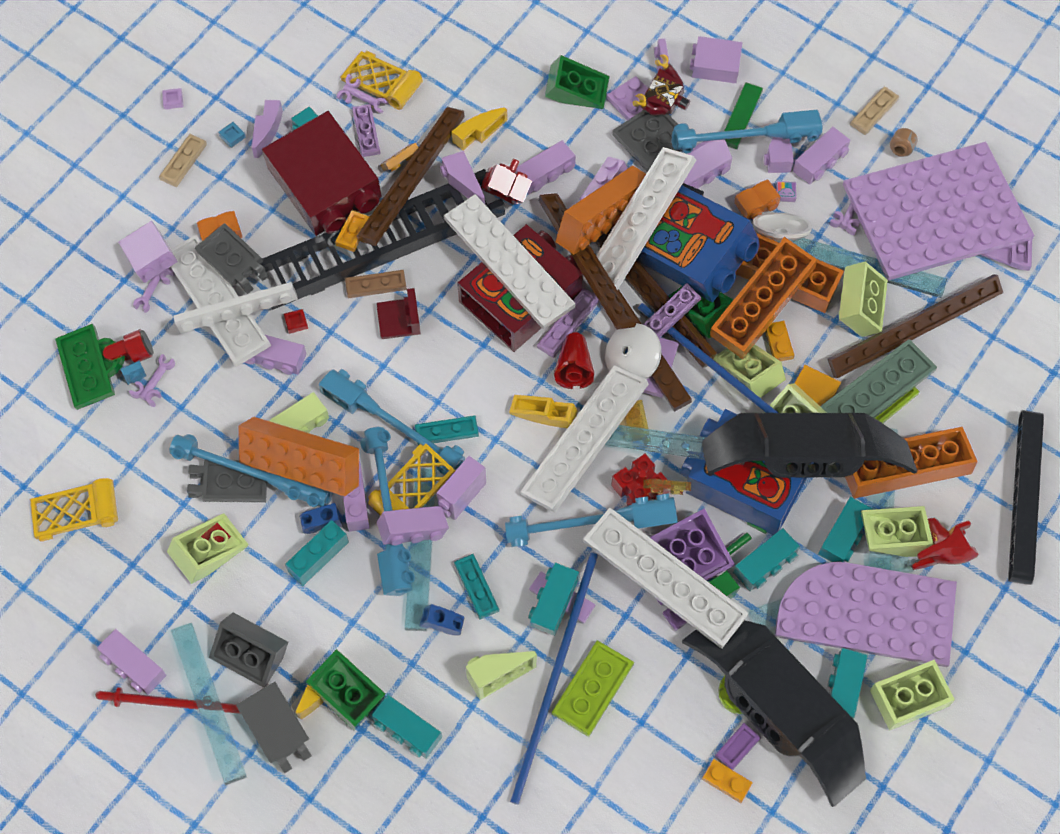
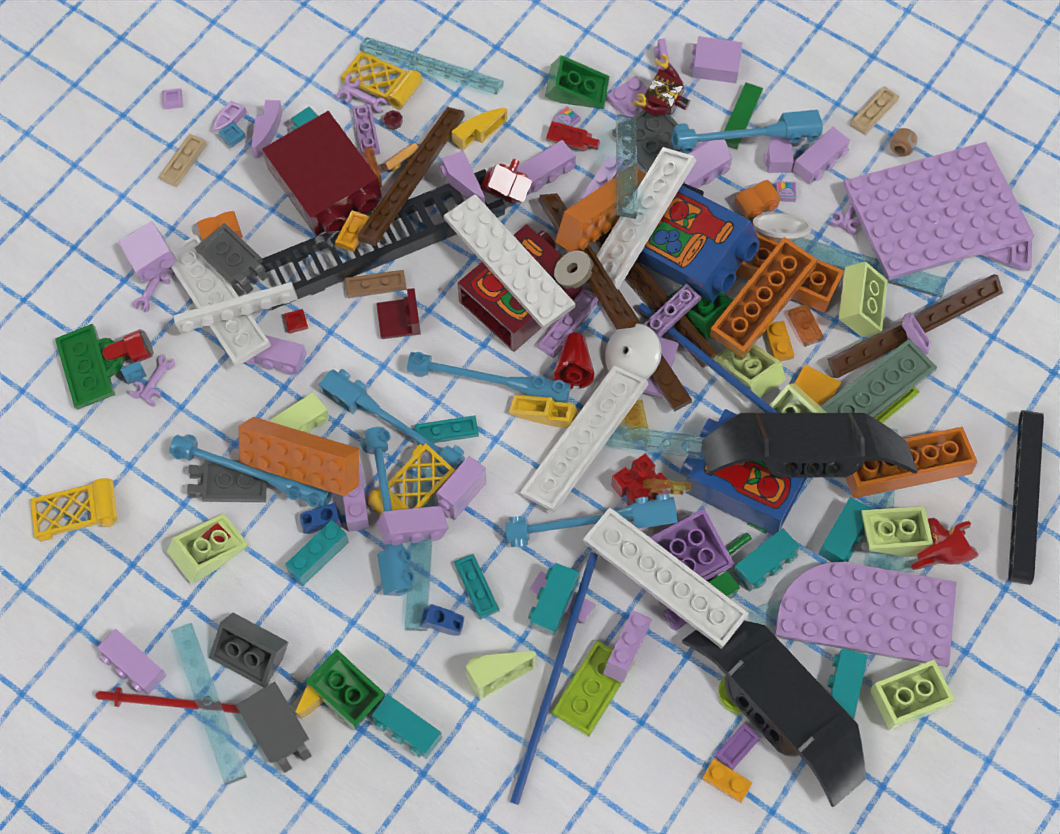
(231, 113): none -> lavender plate
(371, 160): none -> clear orange plate
(393, 119): none -> dark red tile
(421, 364): none -> dark azure bar
(431, 65): none -> clear light blue tile
(567, 117): none -> tile
(567, 263): none -> dark tan tile
(572, 136): none -> red hinge
(626, 167): none -> clear light blue tile
(627, 646): none -> lavender brick
(805, 325): none -> clear orange plate
(916, 333): none -> lavender plate

